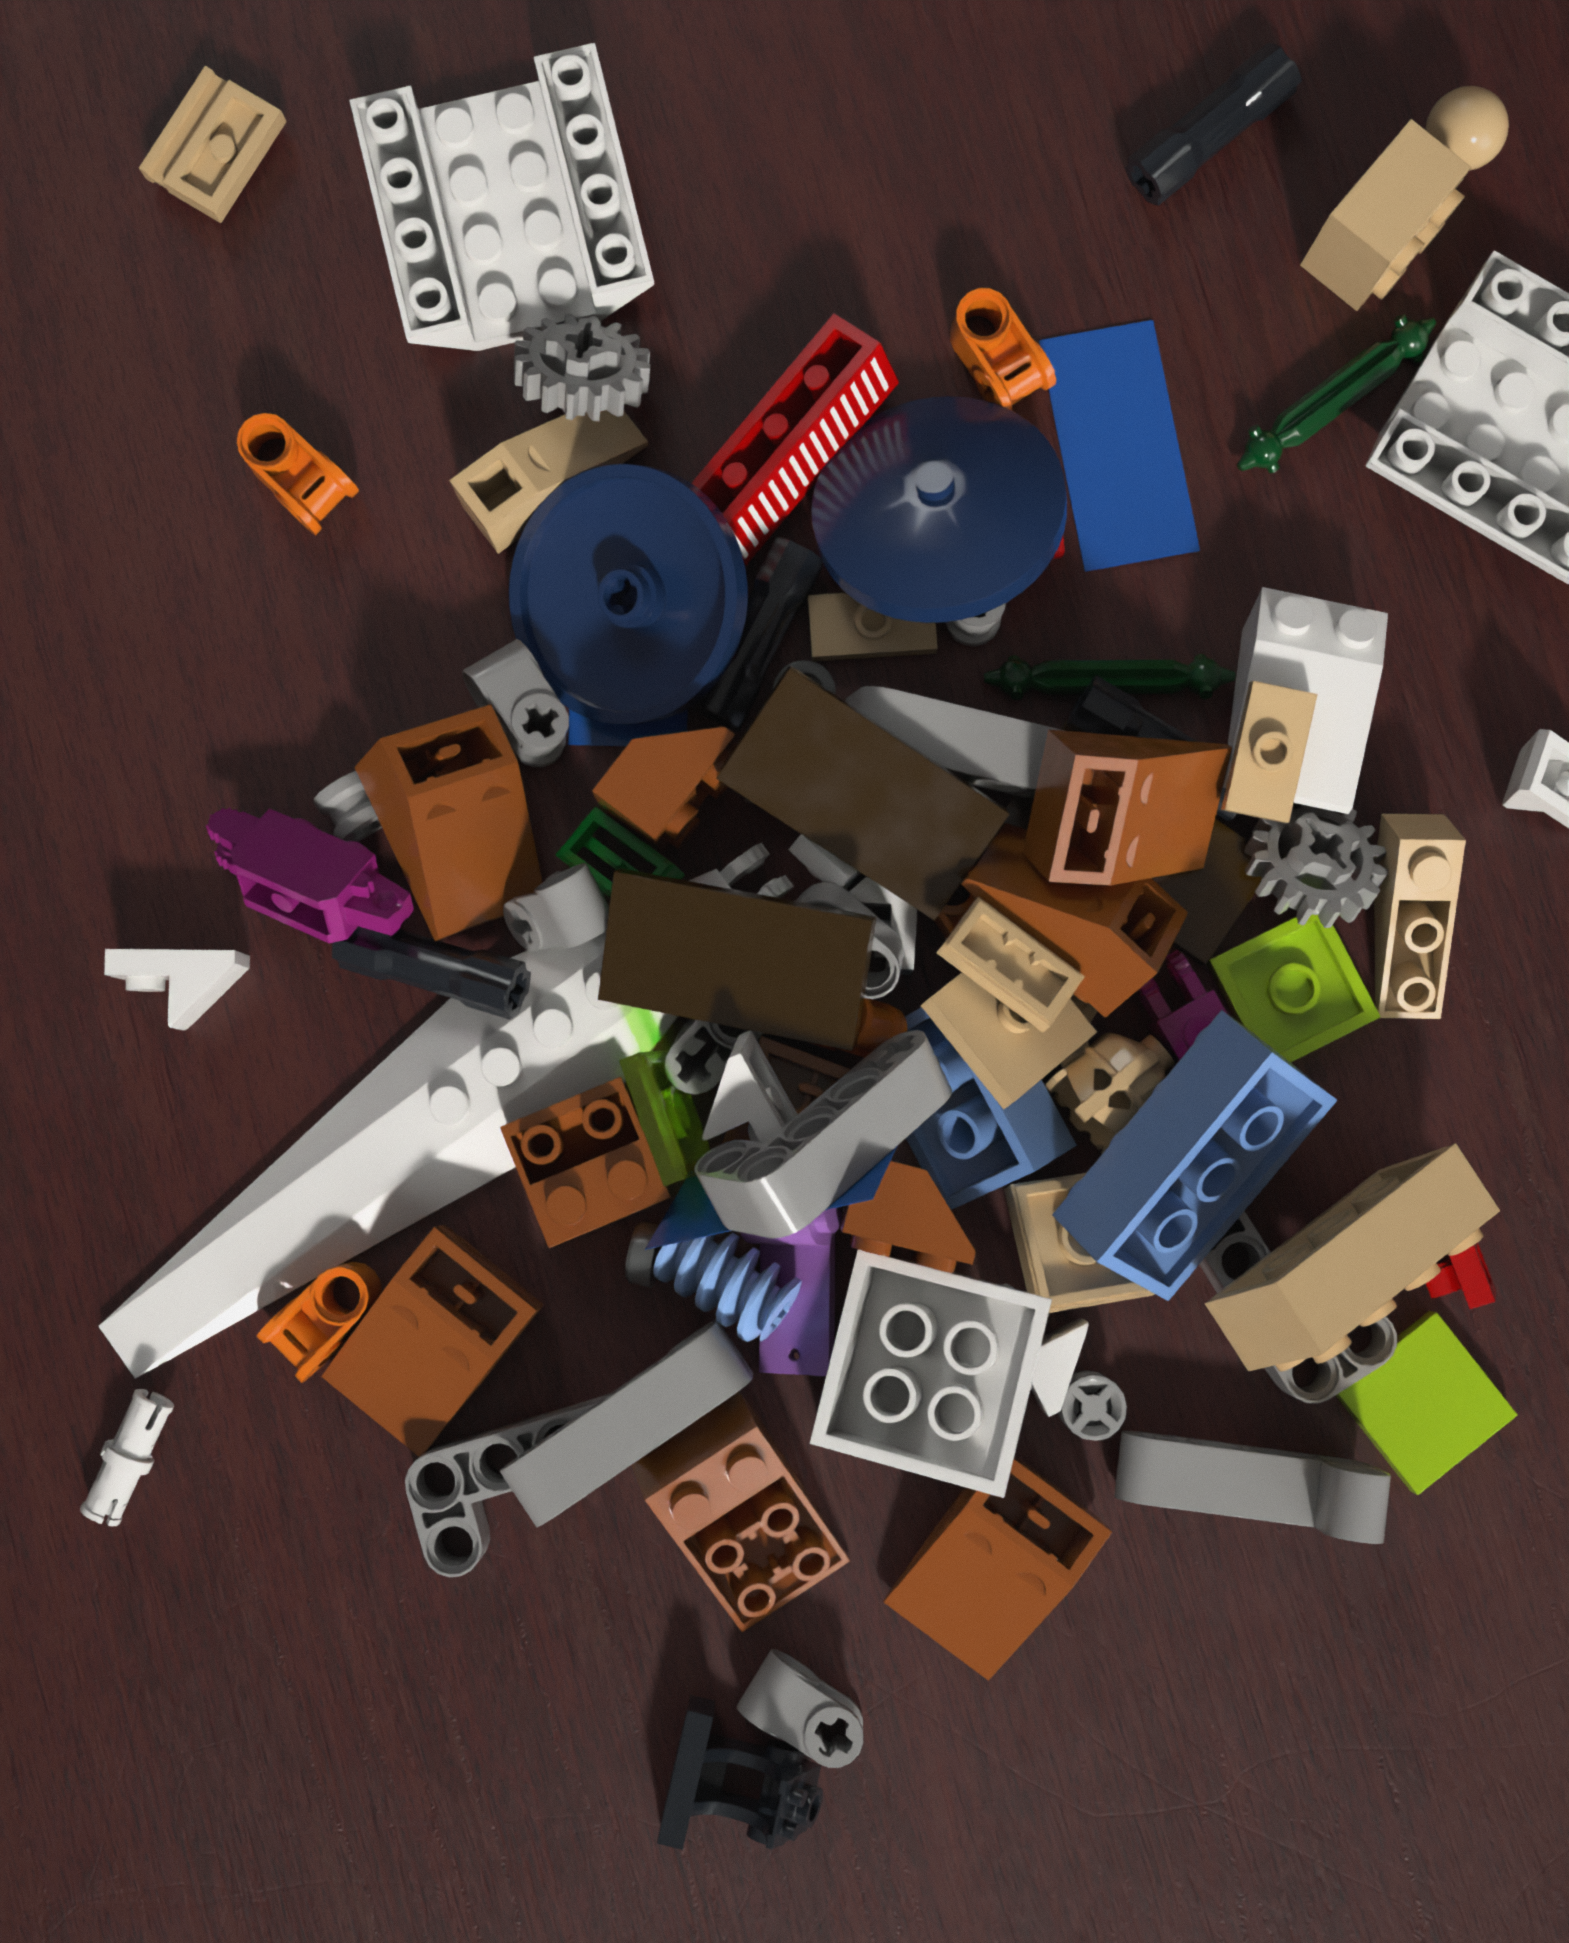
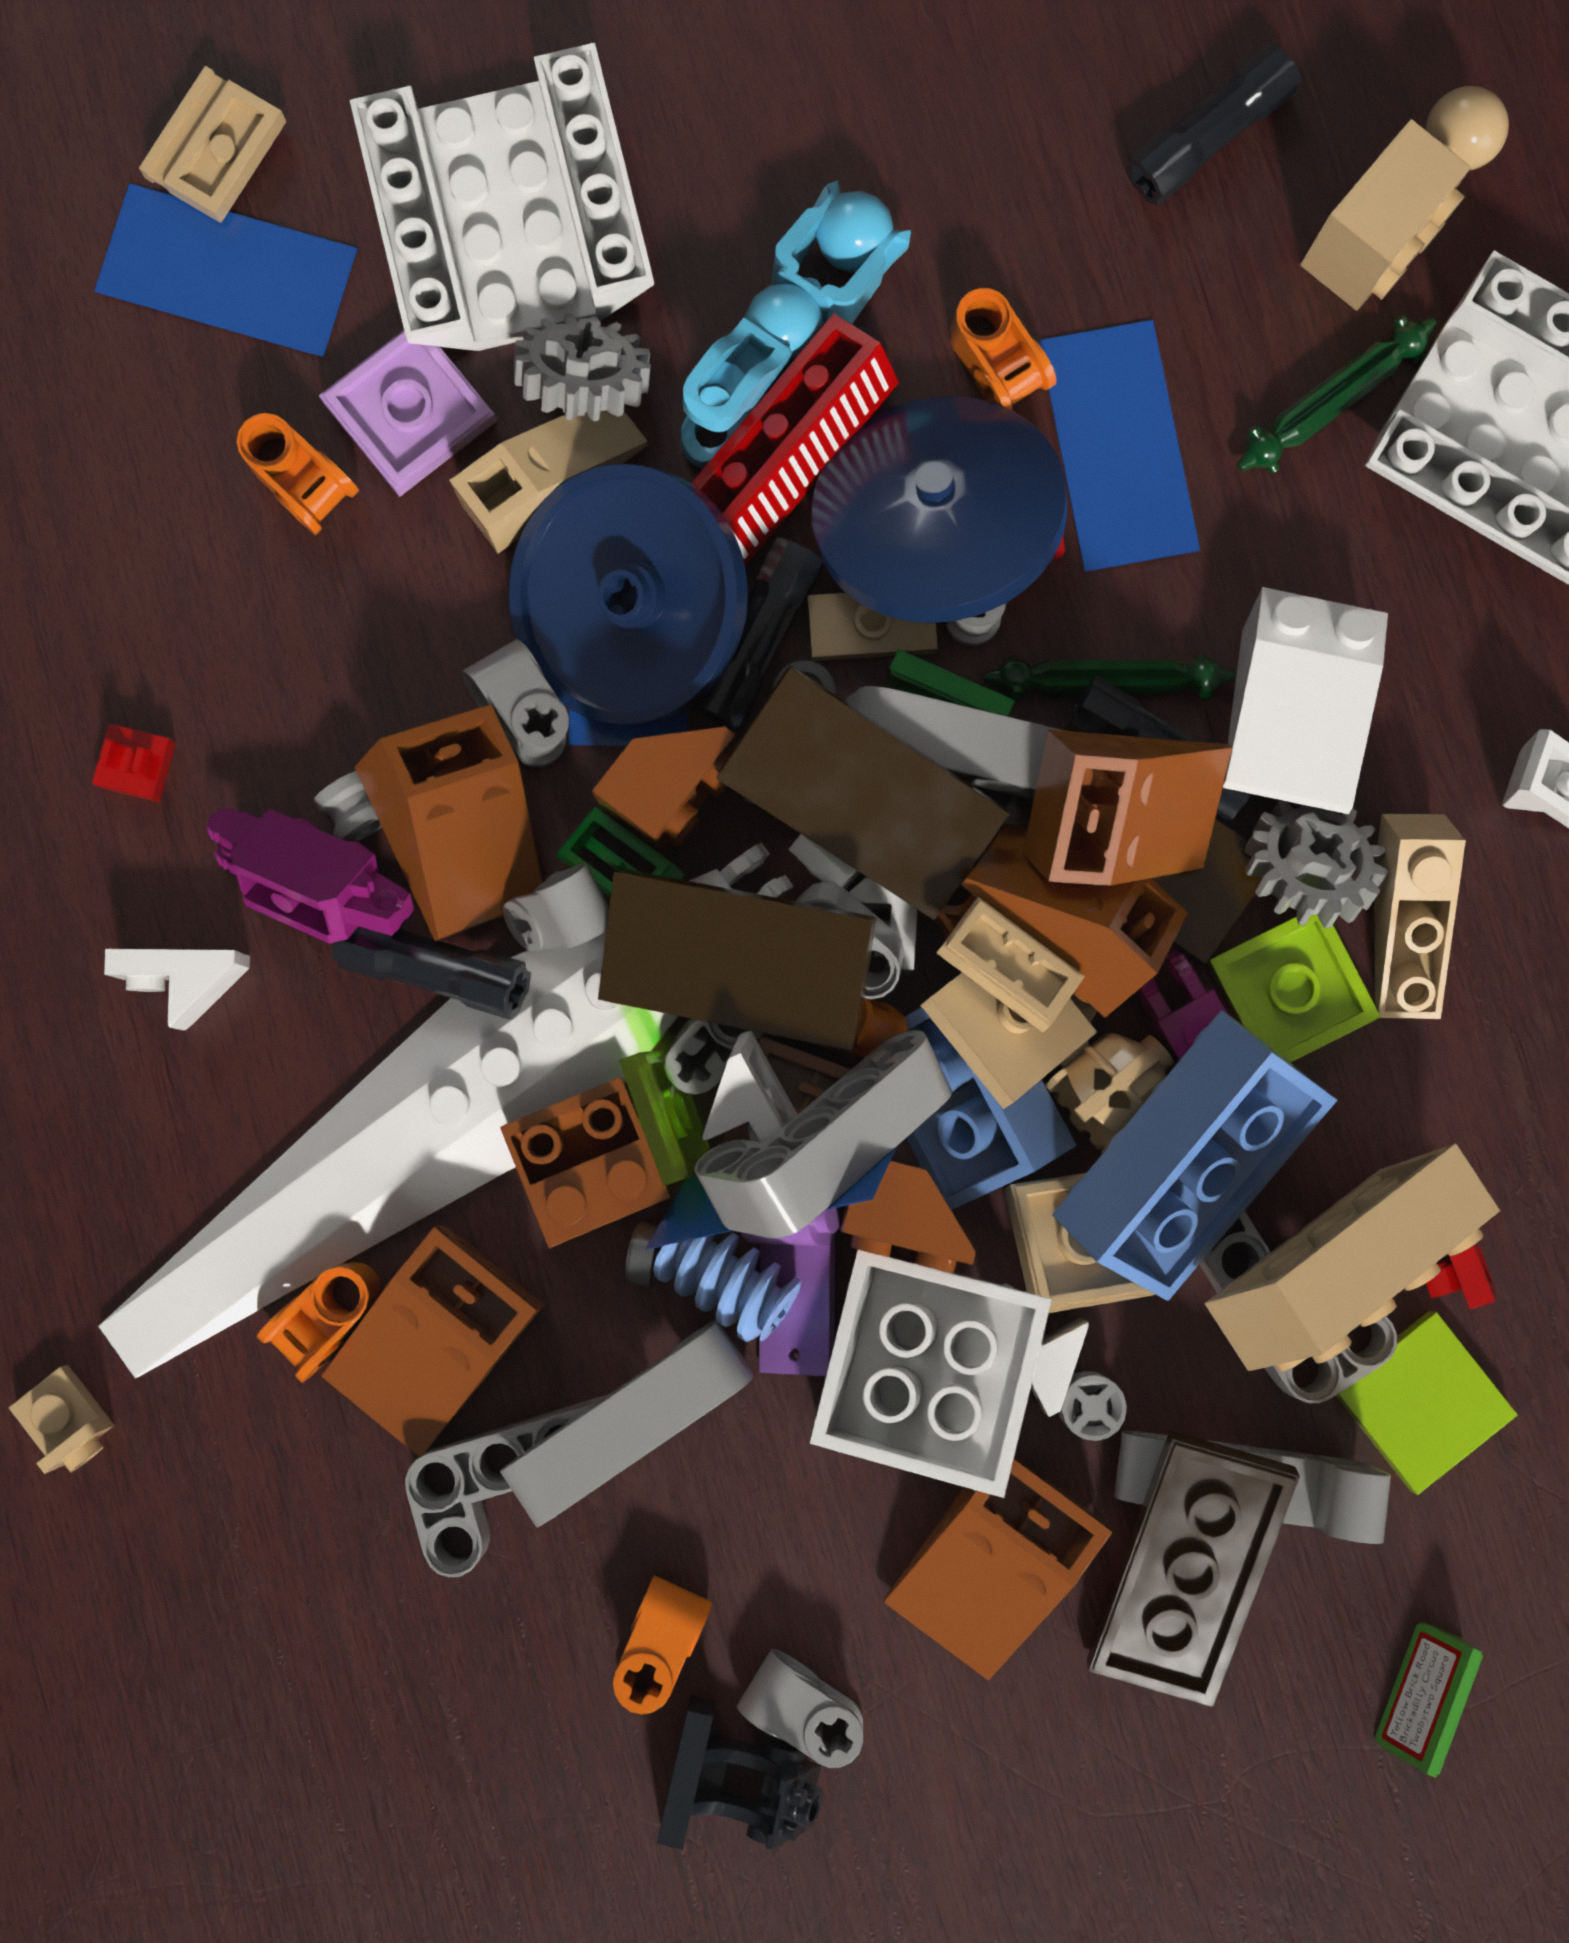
(62, 1420): none -> tan bracket
(126, 1457): white pin -> none
(133, 762): none -> red tile
(226, 273): none -> blue sticker
(407, 410): none -> lavender plate
(663, 1637): none -> orange piece
(739, 1512): dark orange slope -> none
(783, 318): none -> medium azure piece
(925, 679): none -> green tile
(1192, 1568): none -> dark brown tile
(1269, 751): tan plate -> none
(1428, 1698): none -> slope

